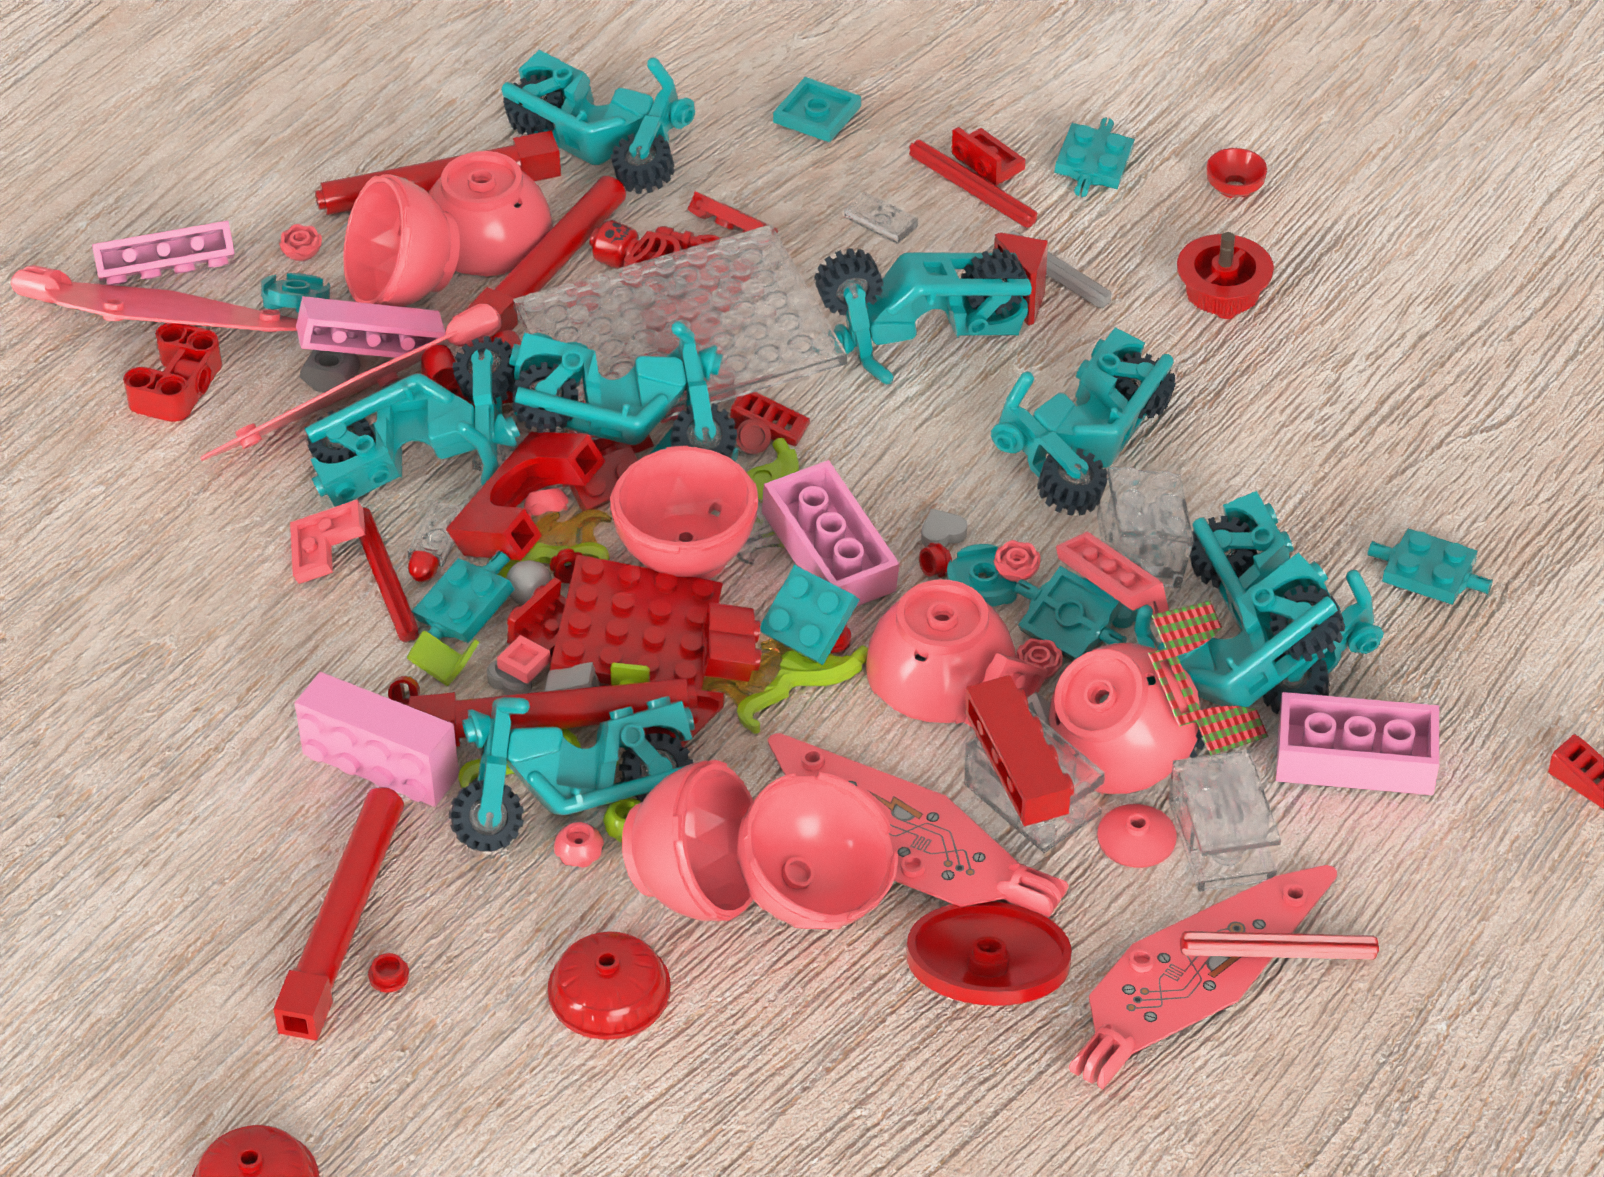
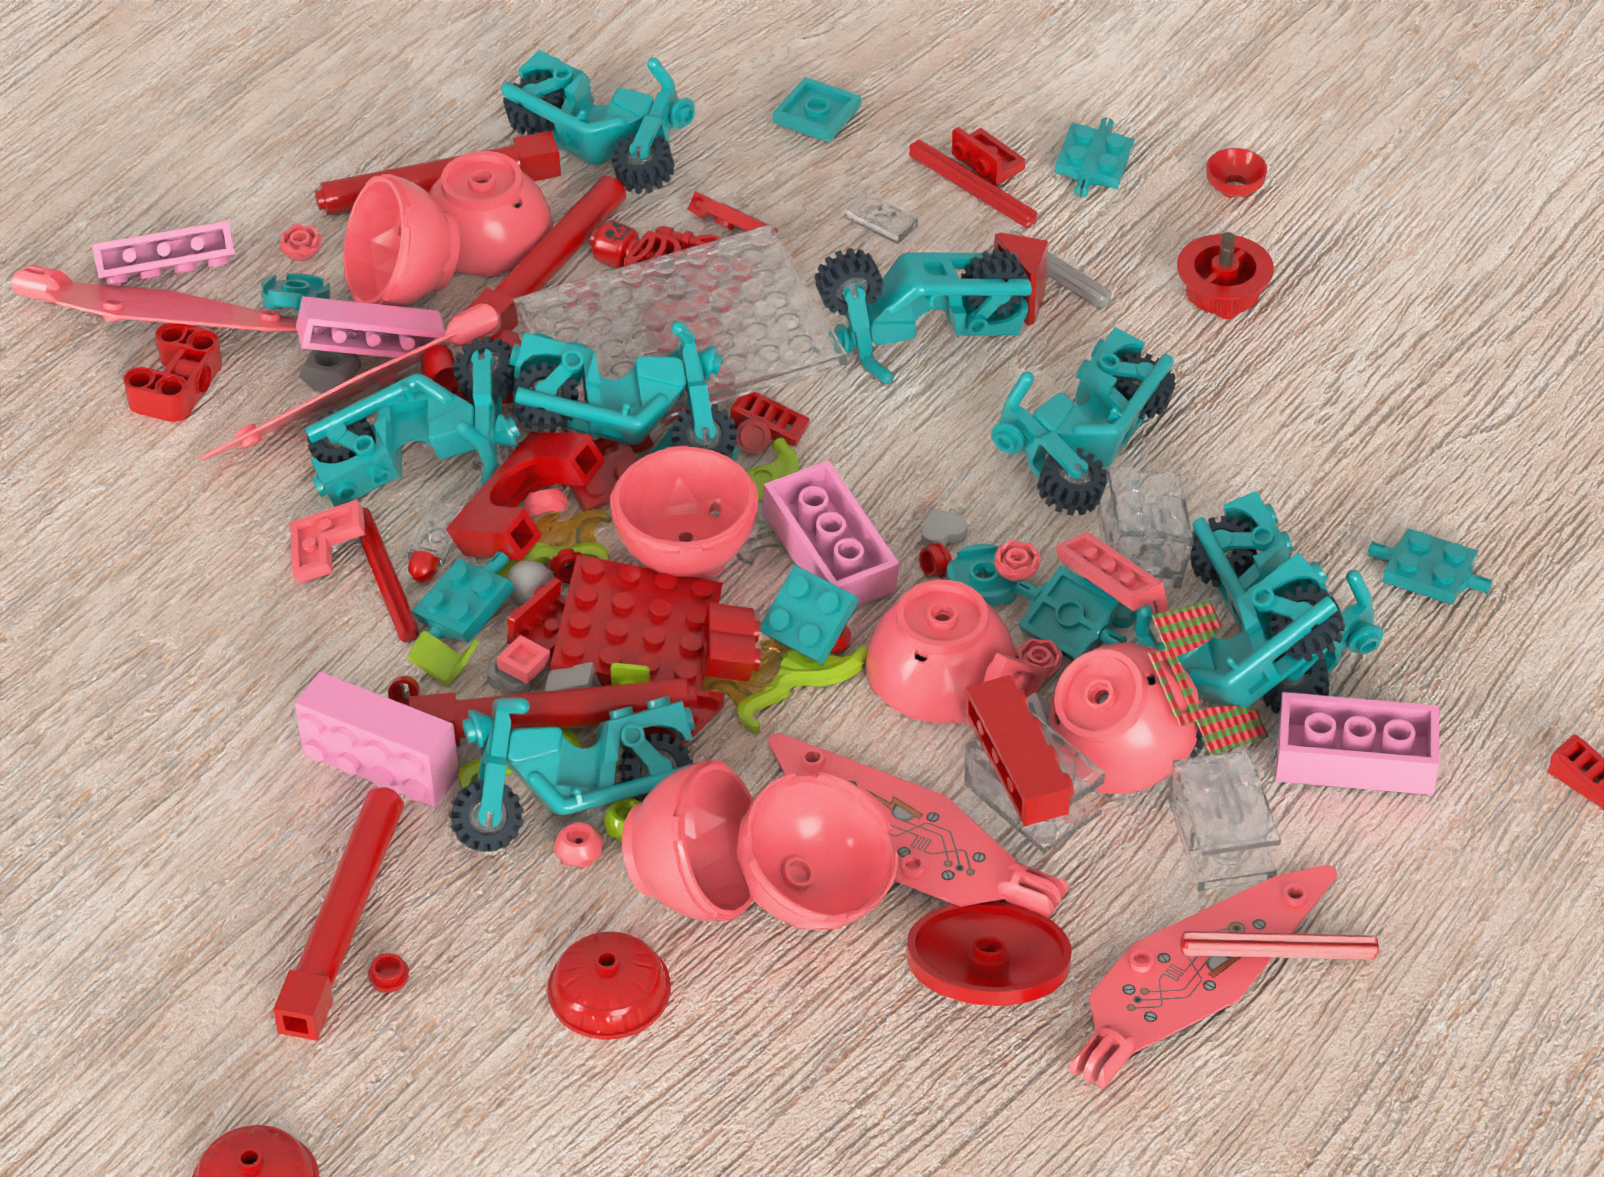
(1136, 835): coral dish -> none

